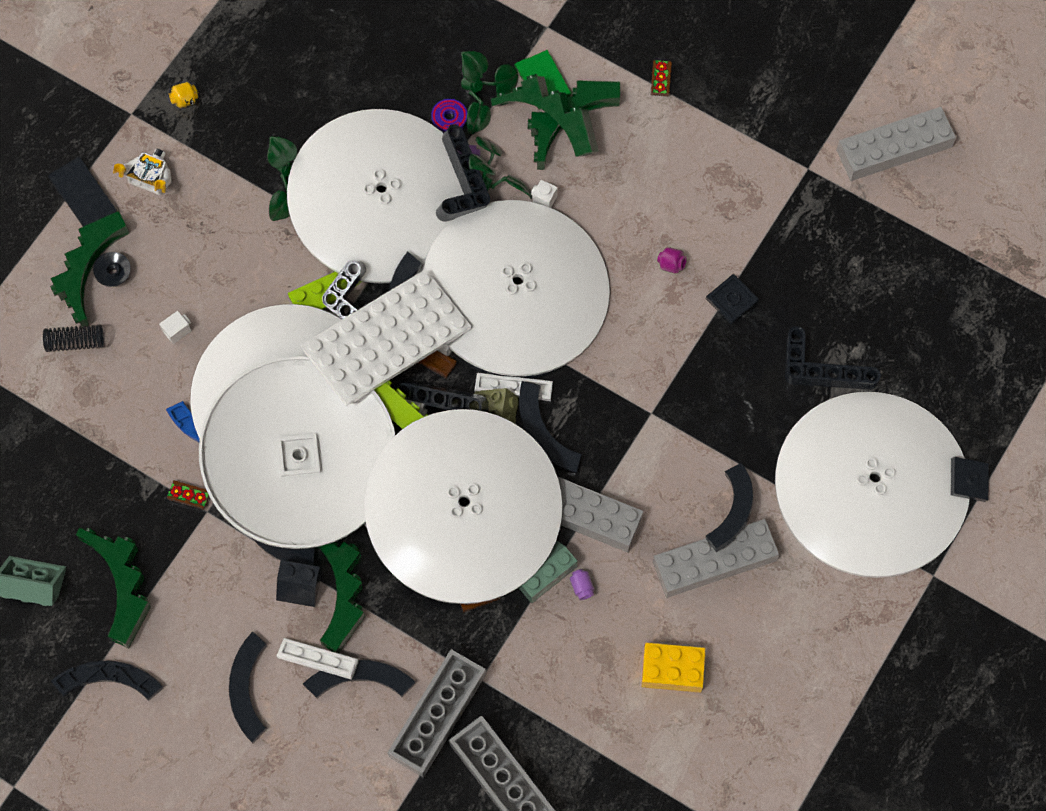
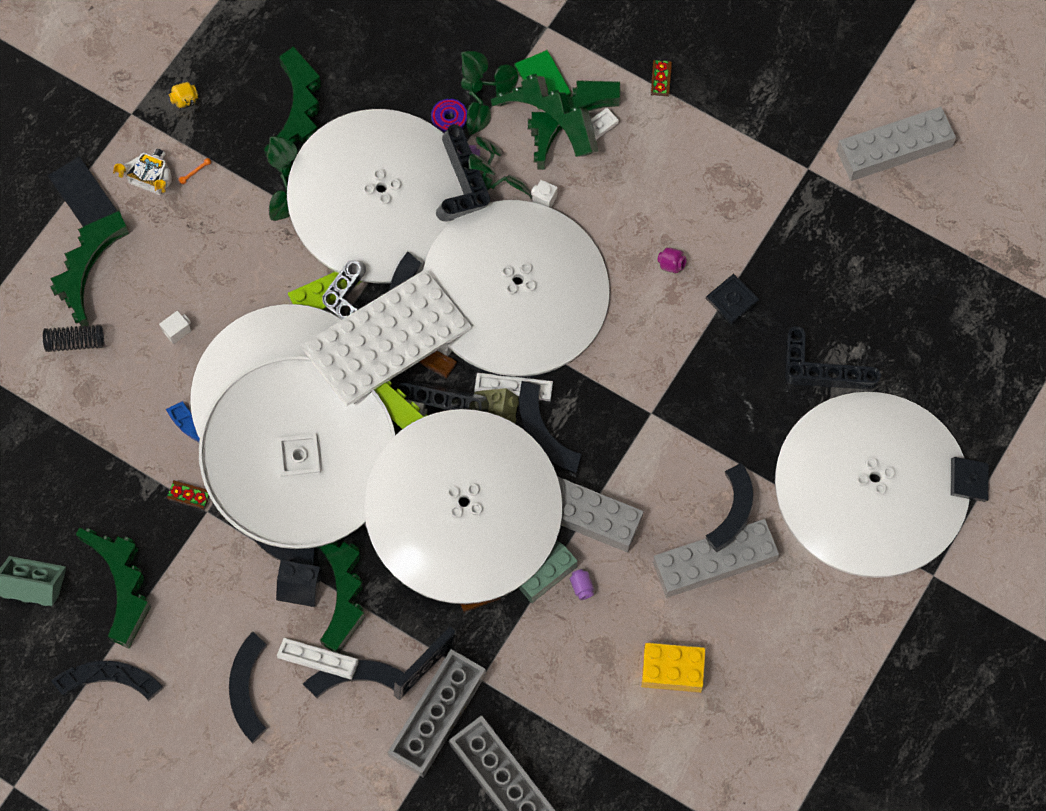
(109, 262): black dish -> none
(183, 180): none -> orange hinge
(305, 106): none -> dark green arch
(424, 663): none -> black tile
(603, 122): none -> white plate

